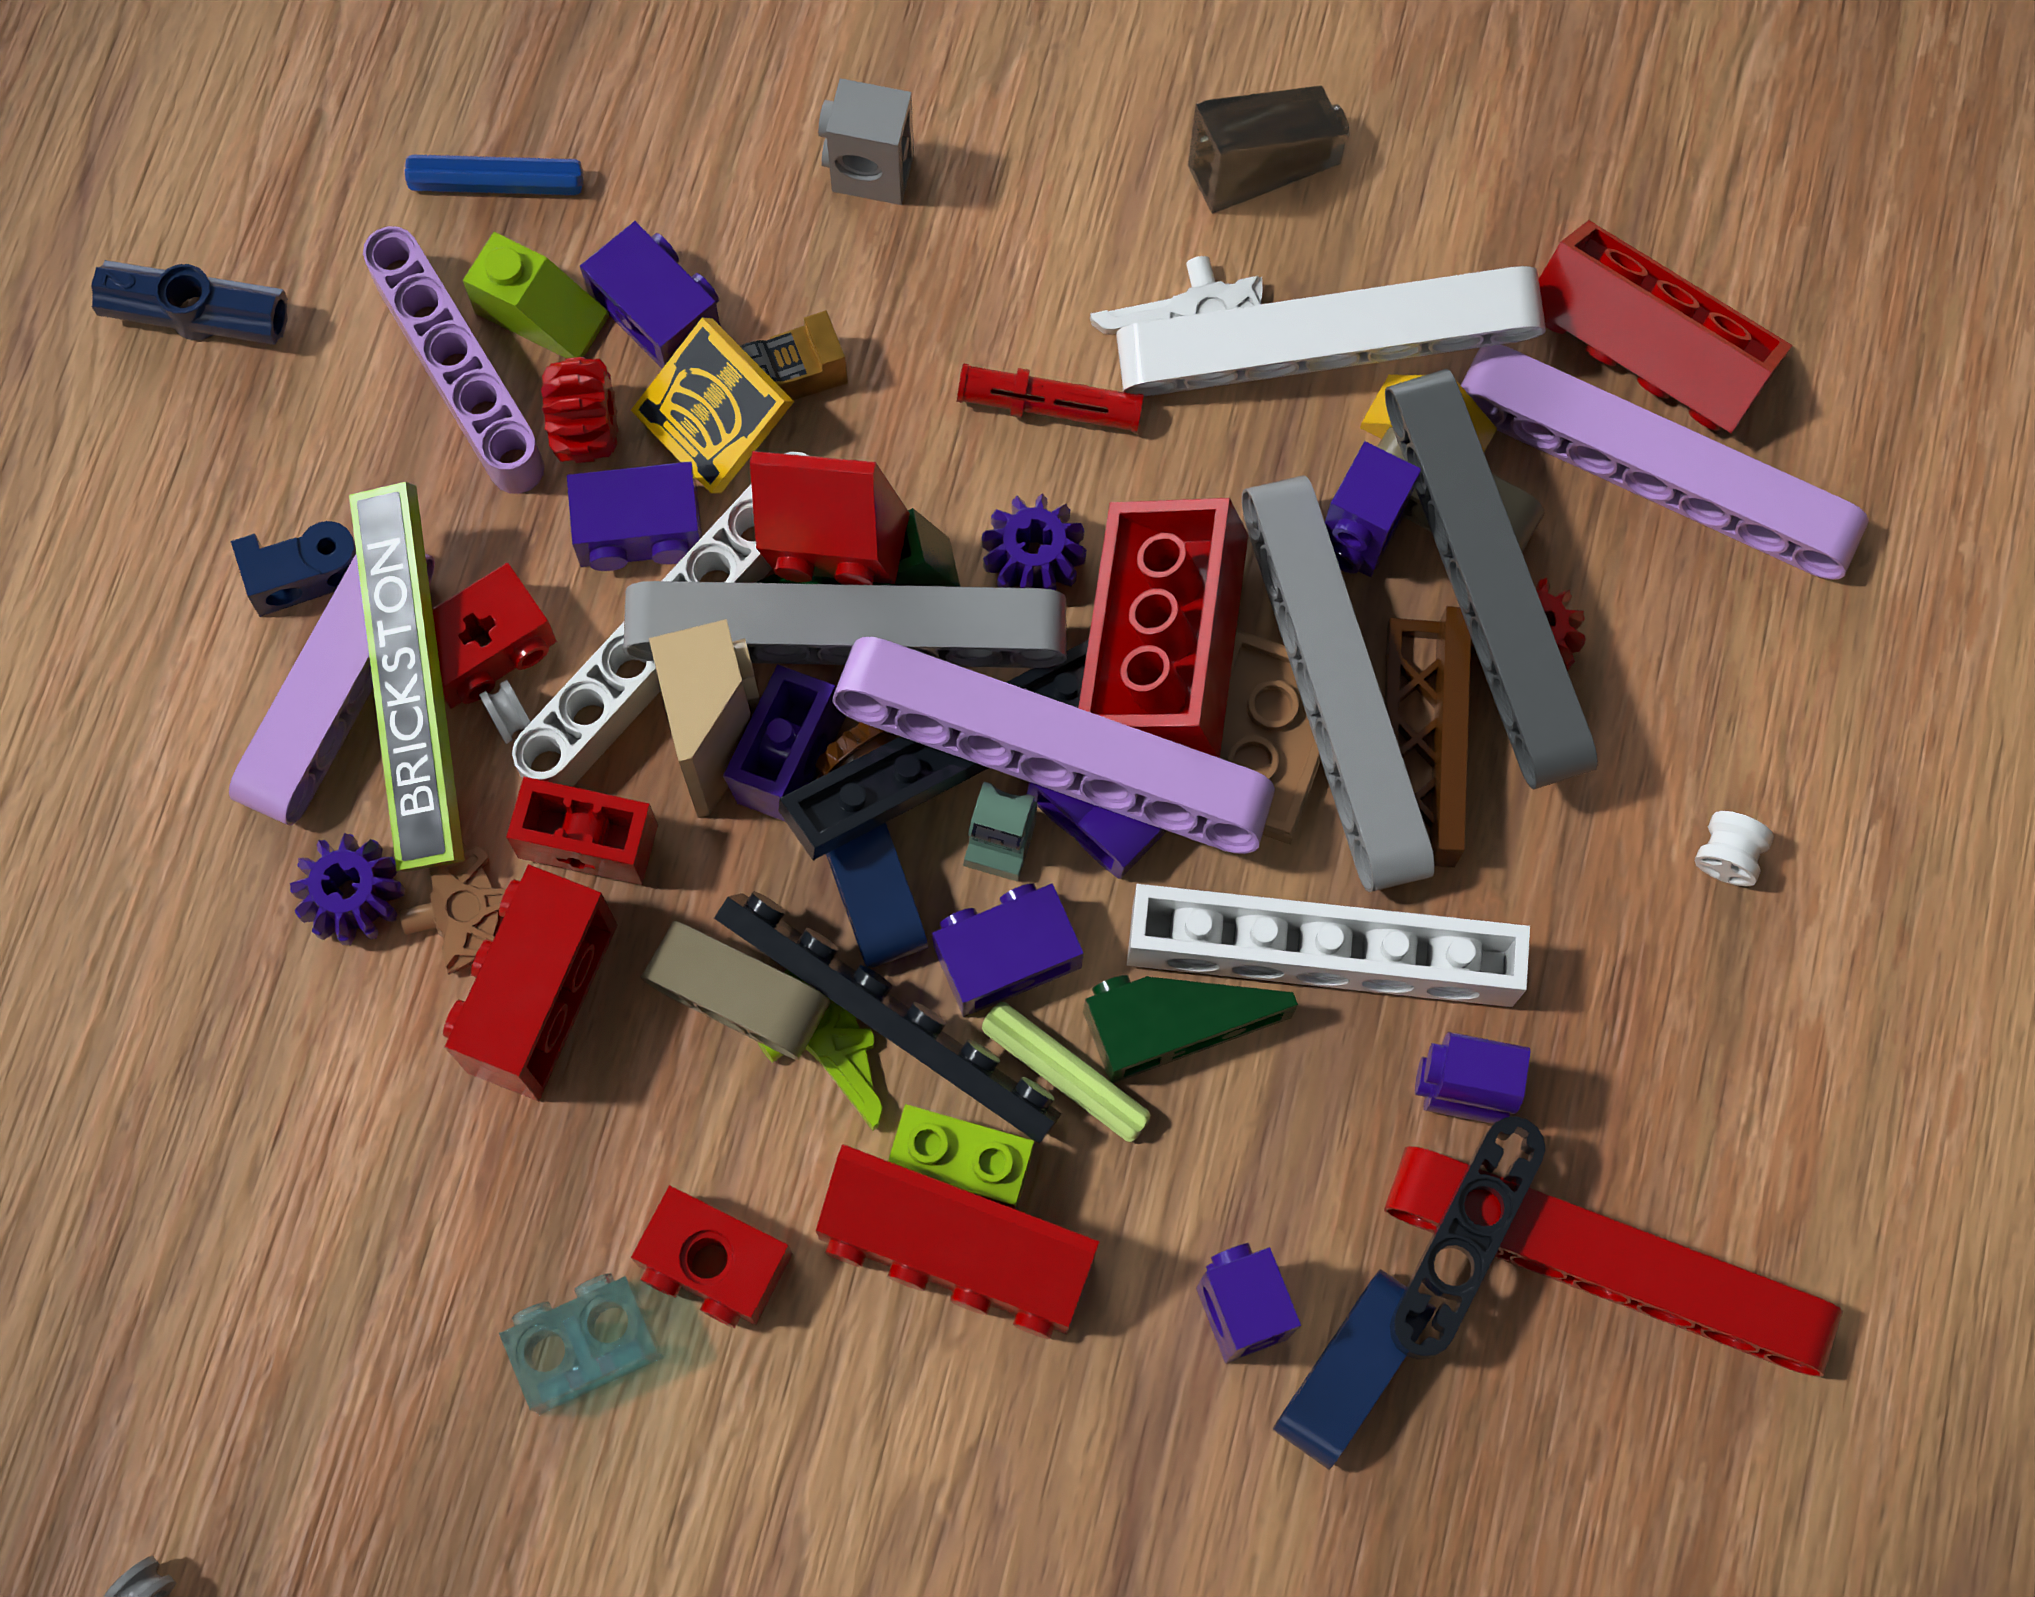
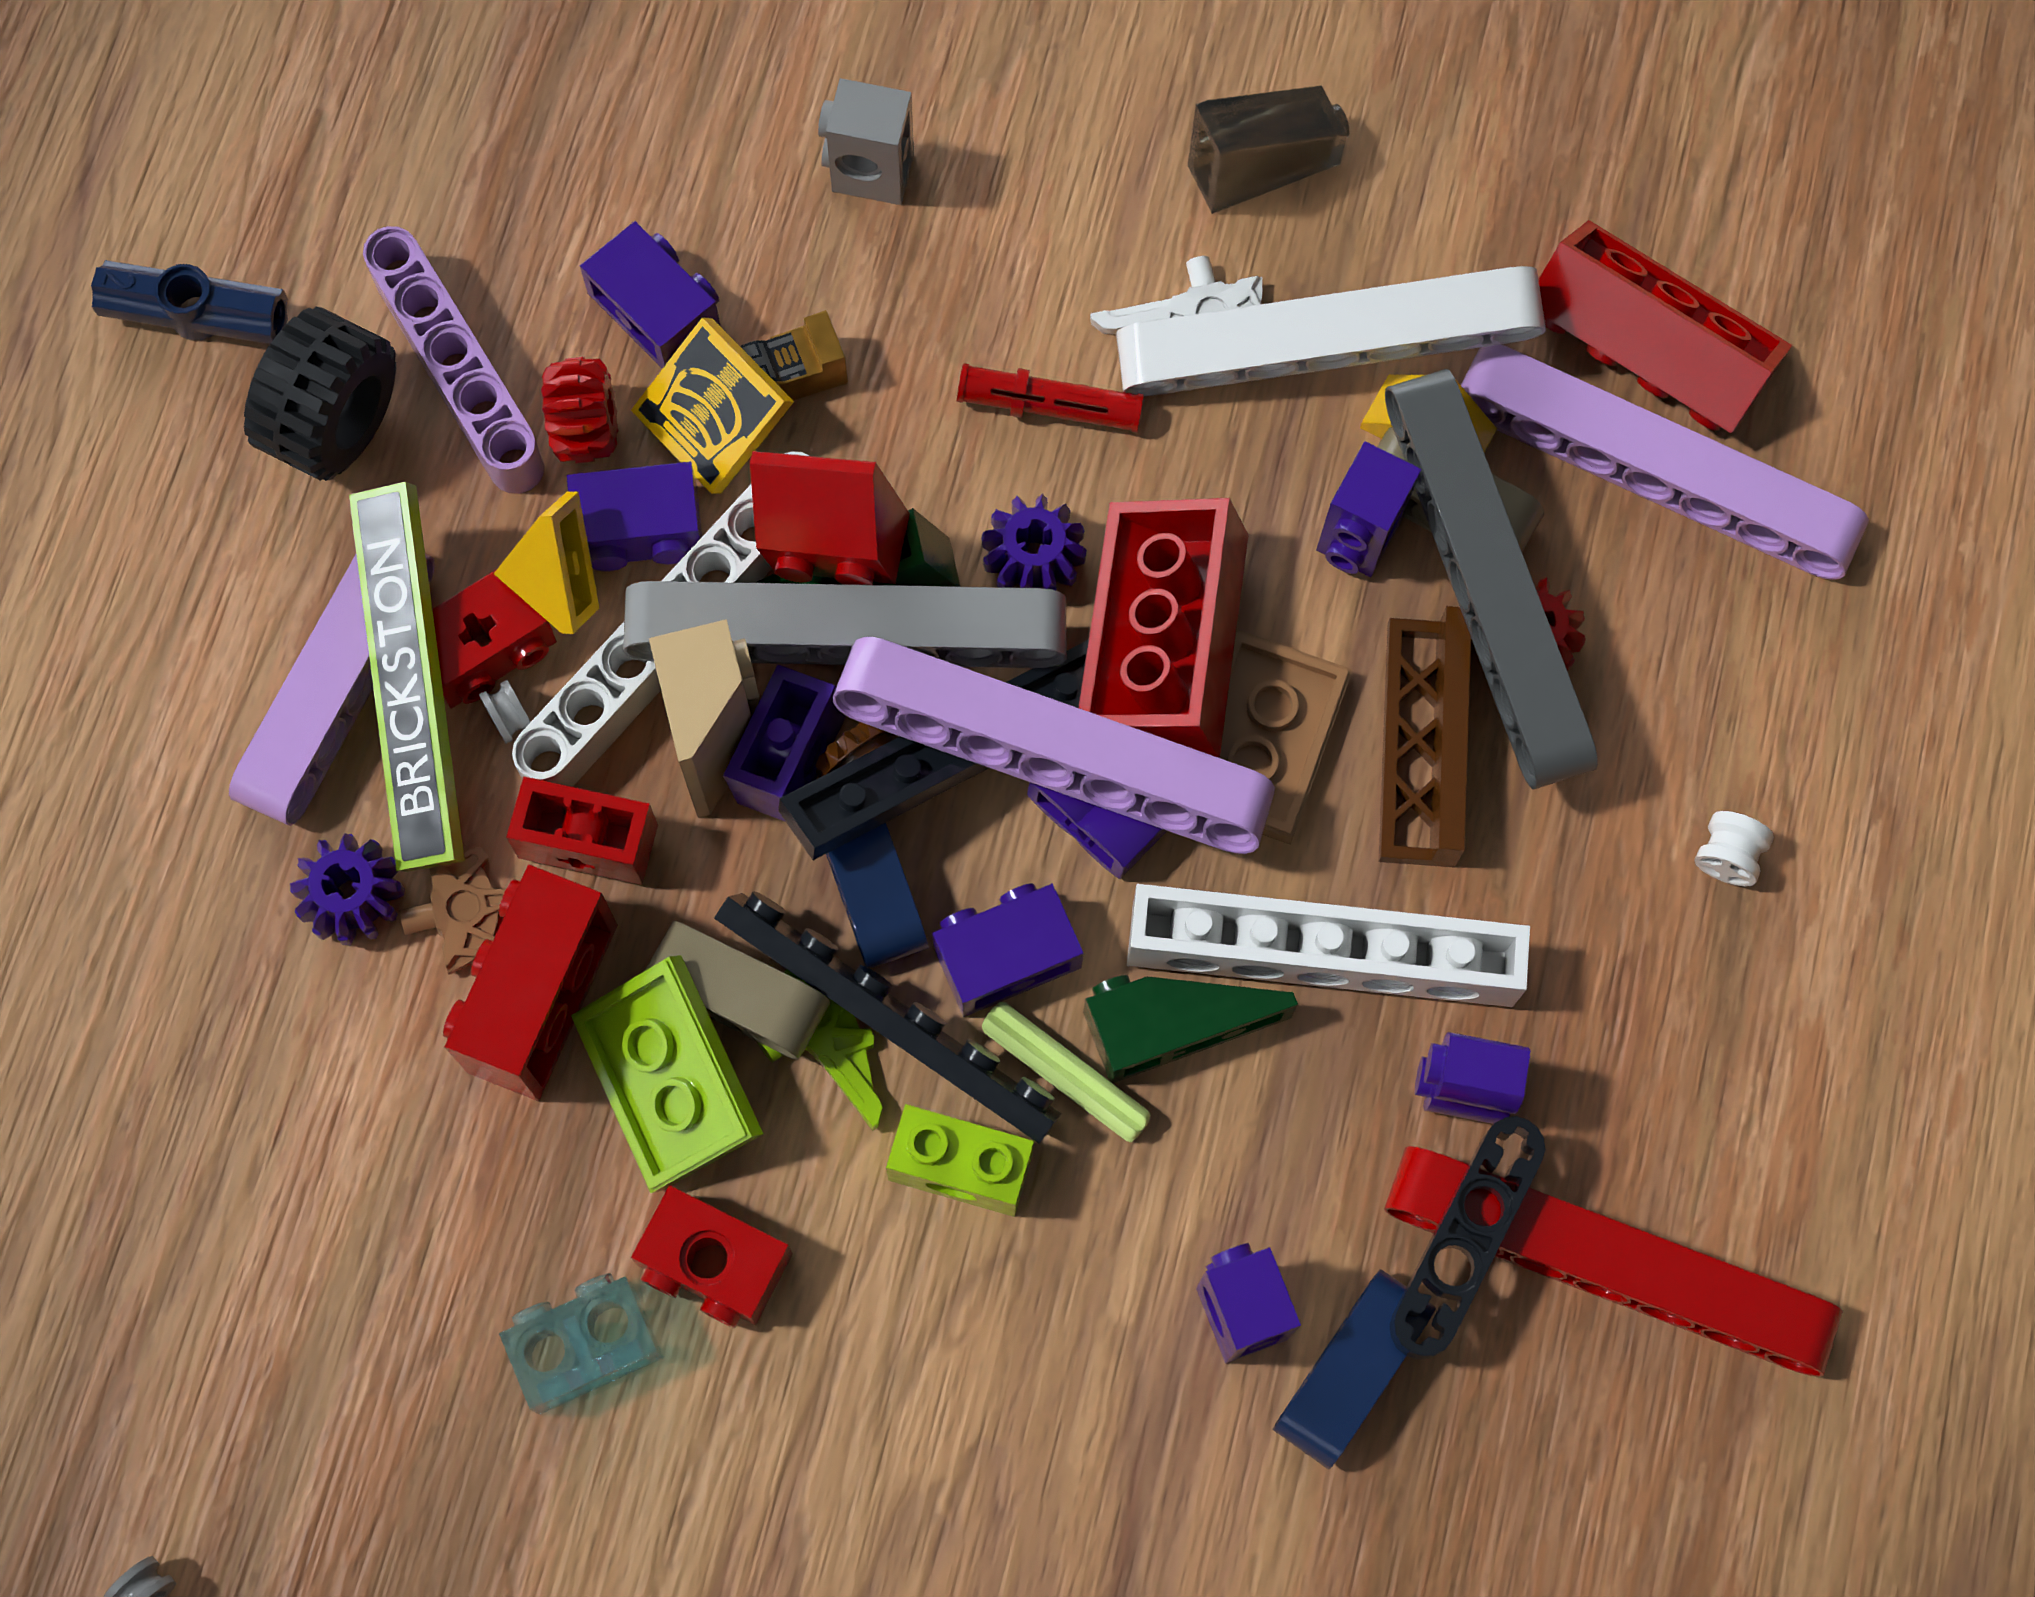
(294, 568): dark blue leg -> none
(320, 393): none -> black tyre
(494, 174): blue axle -> none
(533, 298): lime slope -> none
(554, 567): none -> yellow slope
(666, 1074): none -> lime tile
(955, 1242): red slope -> none
(1000, 832): sand green leg -> none
(1337, 684): light grey beam -> none

